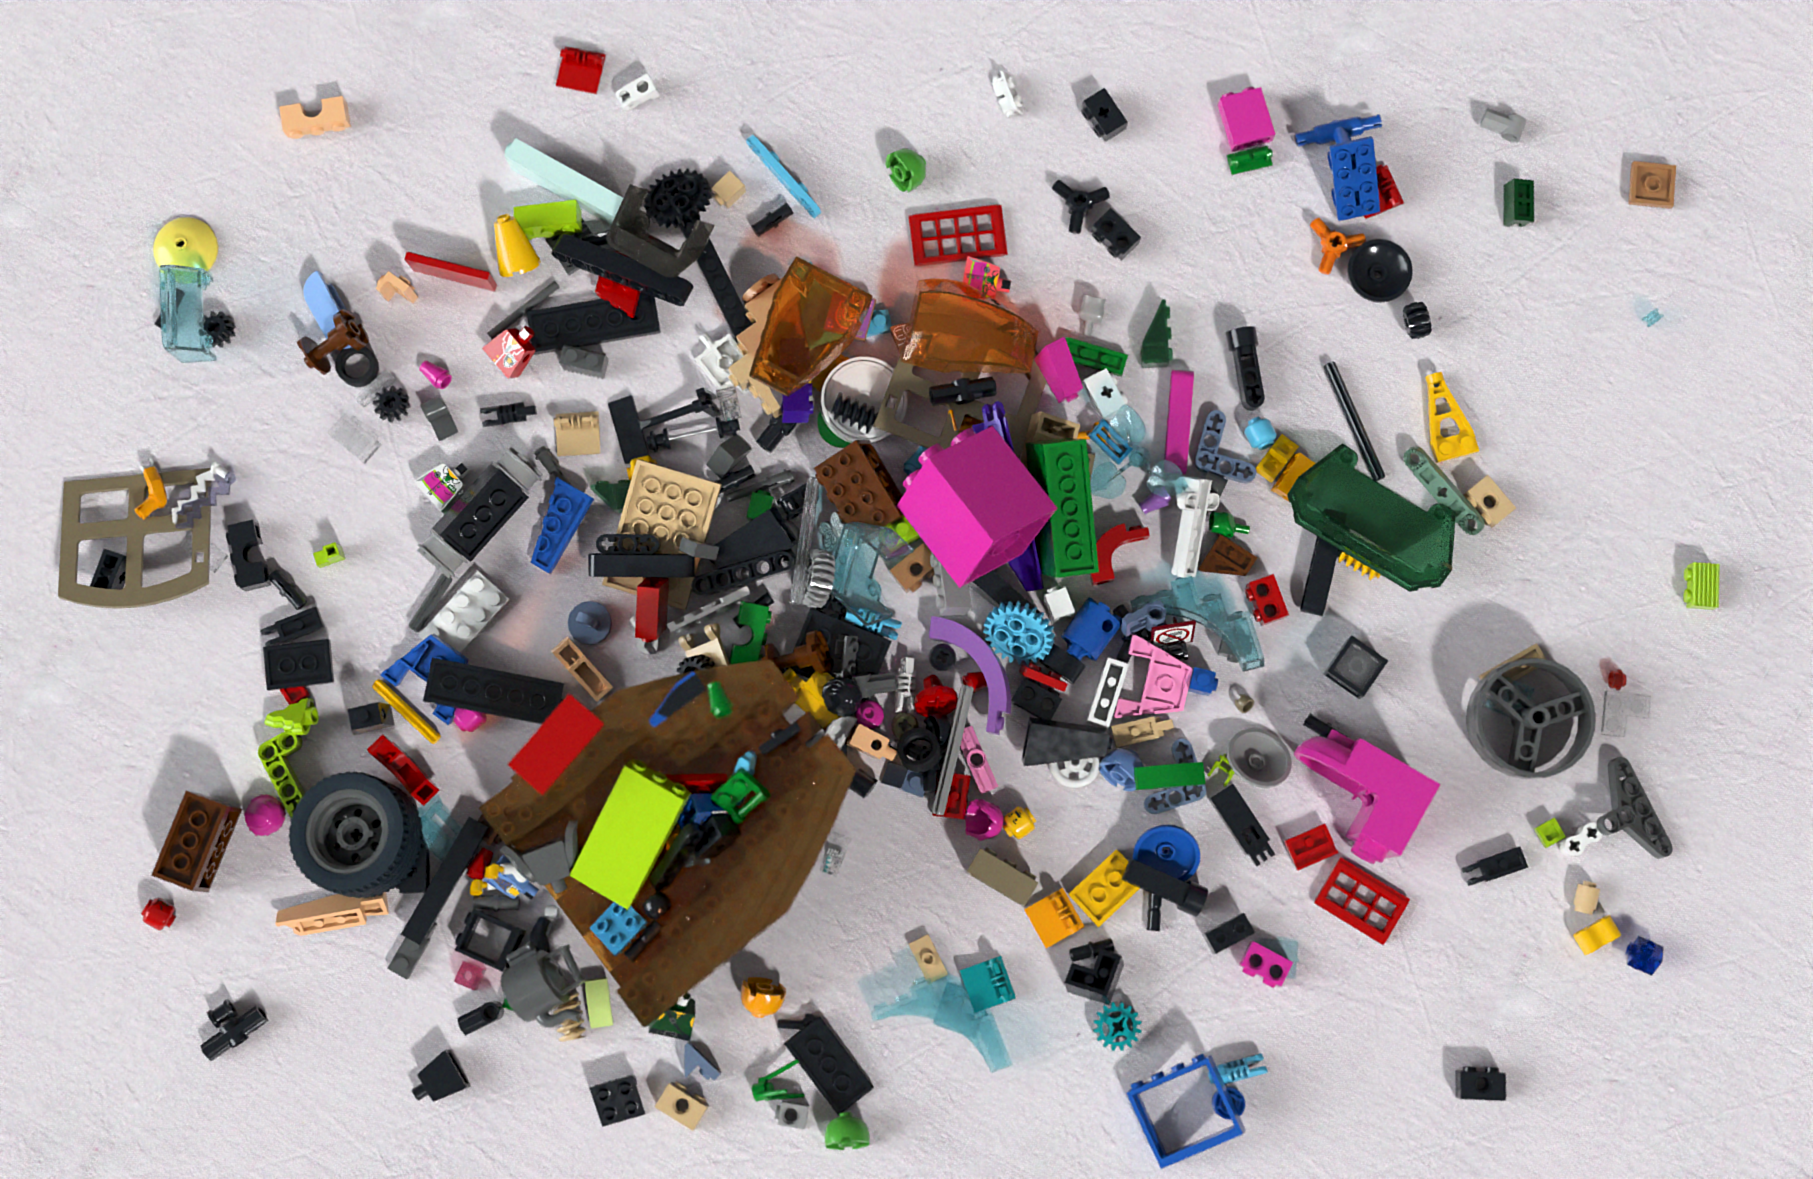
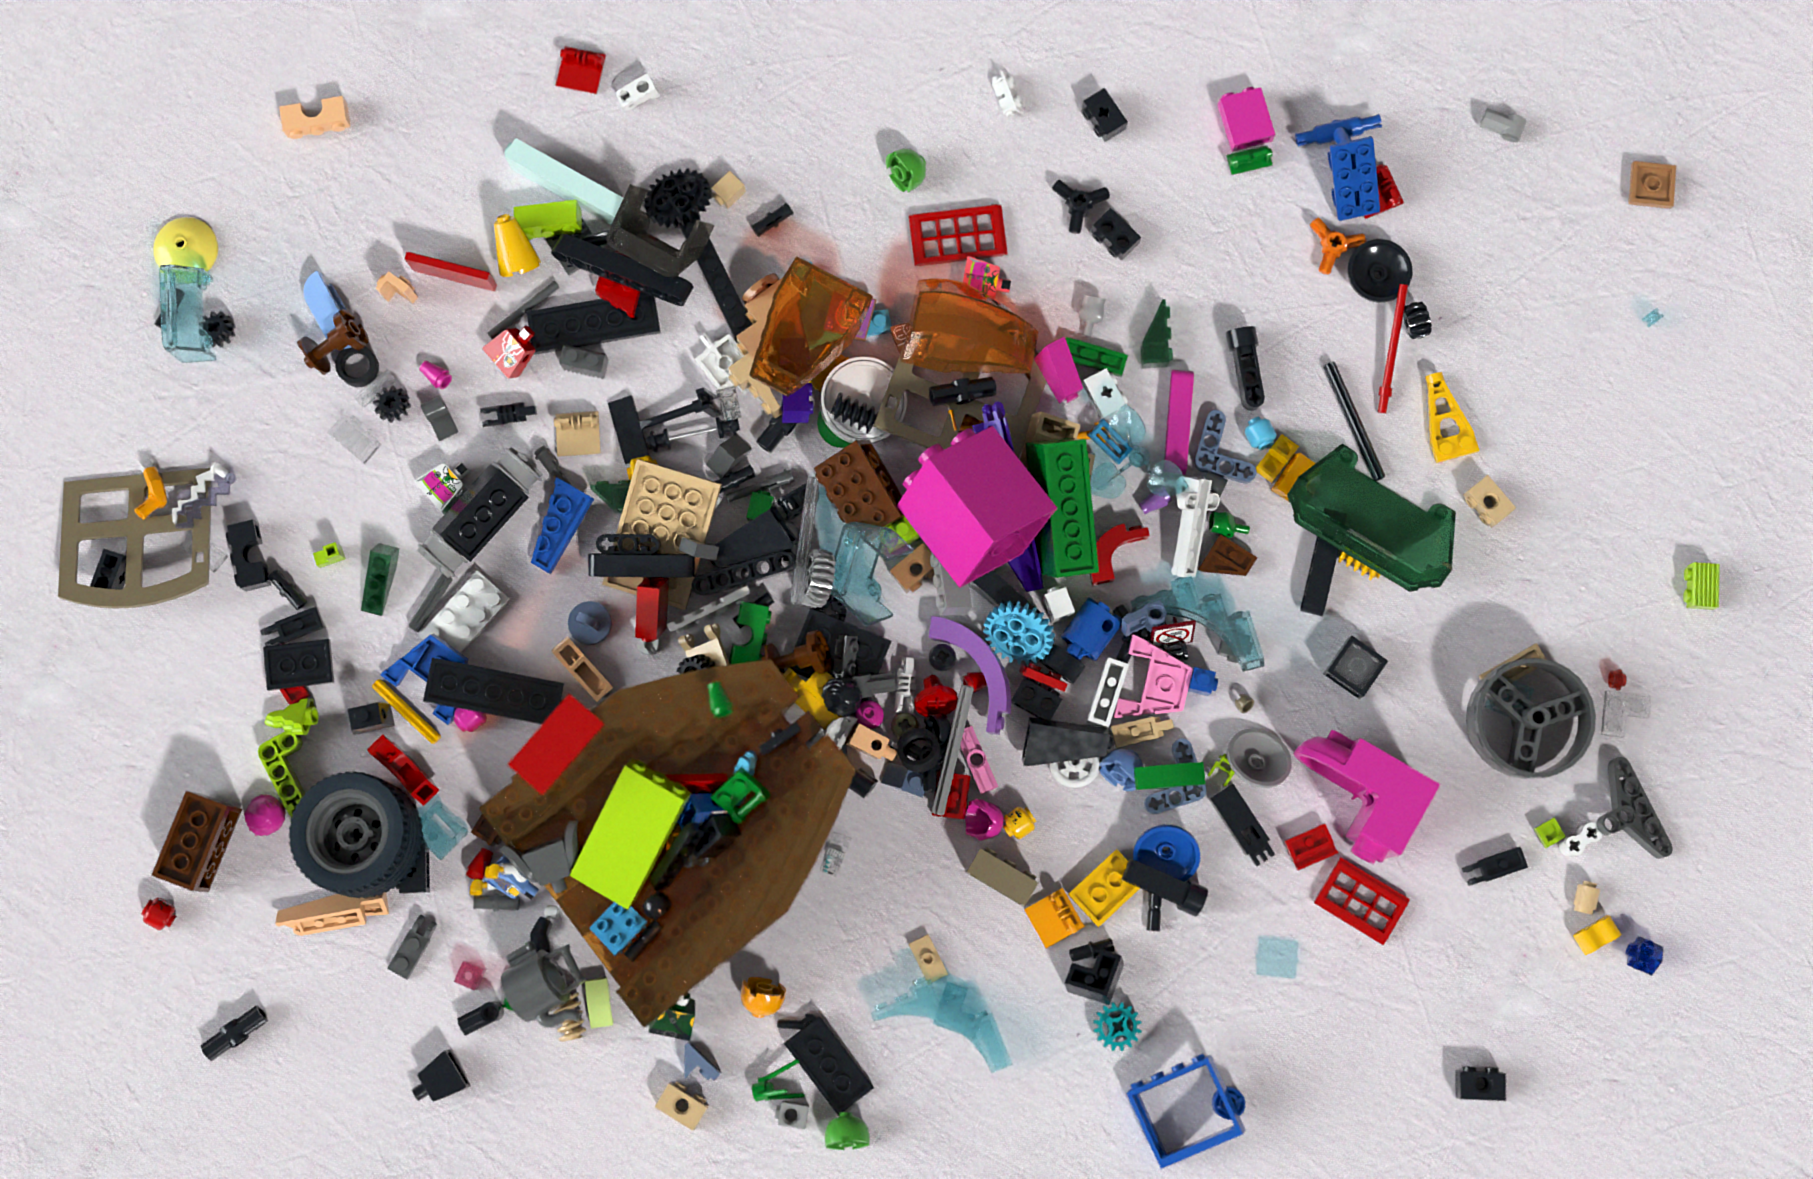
(222, 1013): black bush -> none
(379, 578): none -> clear green slope
(445, 881): black tile -> none
(512, 944): black window -> none
(617, 1100): black hinge -> none
(680, 695): black sticker -> none
(796, 189): medium azure piece -> none
(831, 531): animal -> none
(877, 627): medium azure hinge -> none
(912, 463): medium azure cone -> none
(987, 984): teal hinge -> none
(1228, 933): black brick -> none
(1239, 1070): medium azure hinge -> none
(1267, 959): dark pink brick -> none
(1272, 598): red brick -> none
(1319, 726): black pin -> none
(1386, 390): none -> red bar
(1433, 480): sand green piece -> none
(1518, 202): dark green hinge -> none

